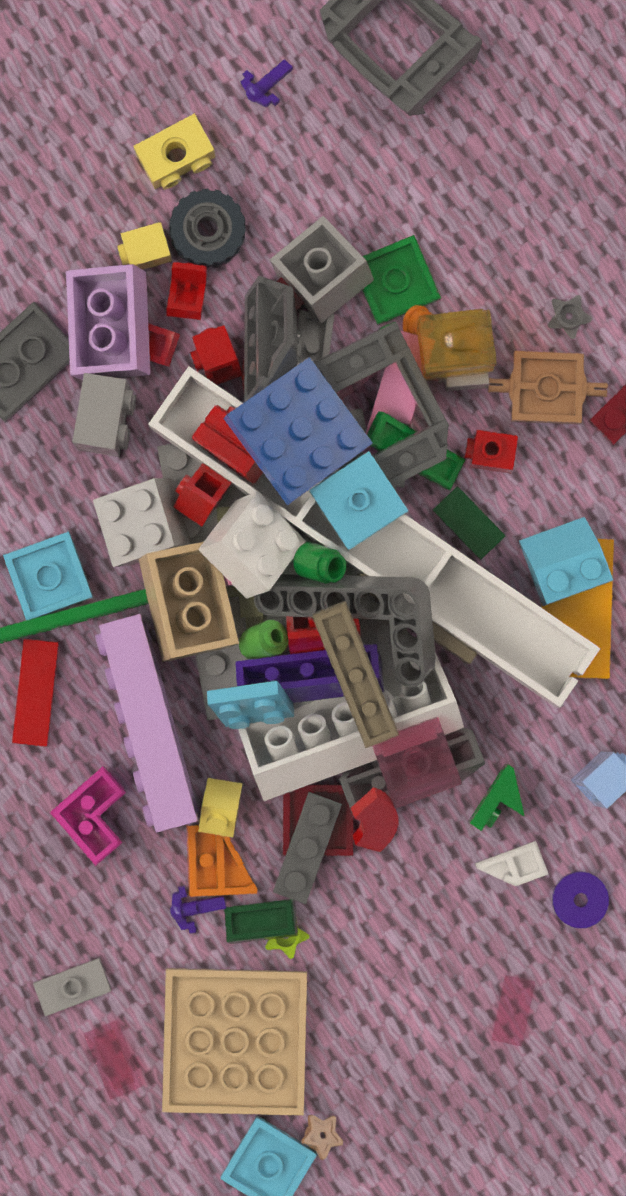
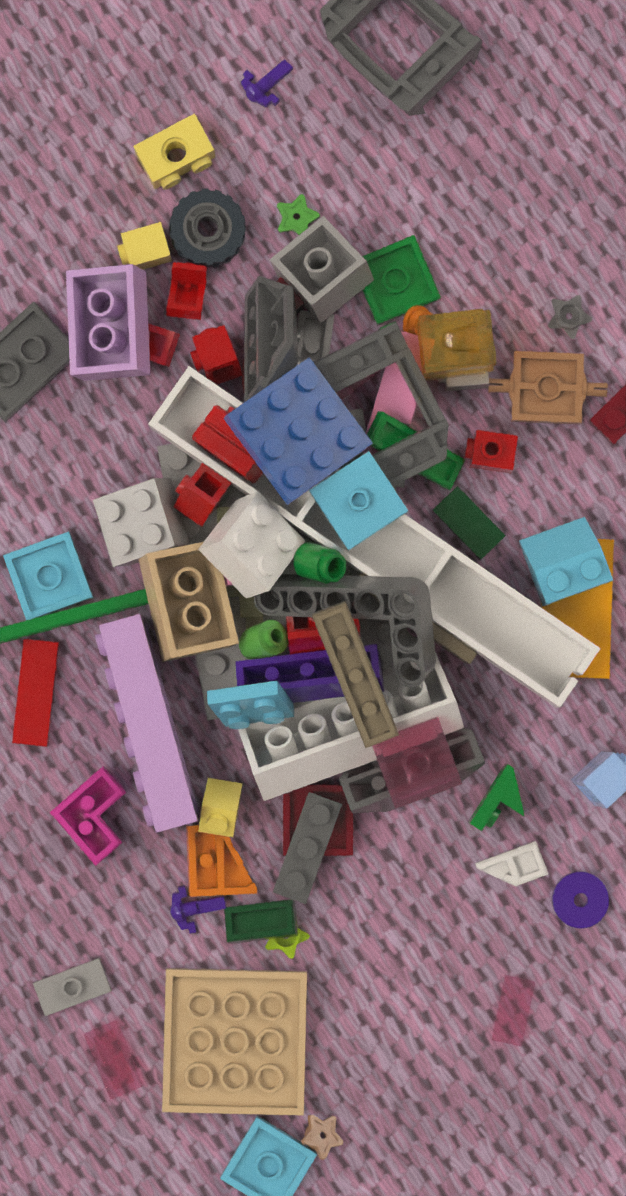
(103, 415): light grey brick -> none
(299, 207): none -> bright green plate
(377, 820): red tile -> none

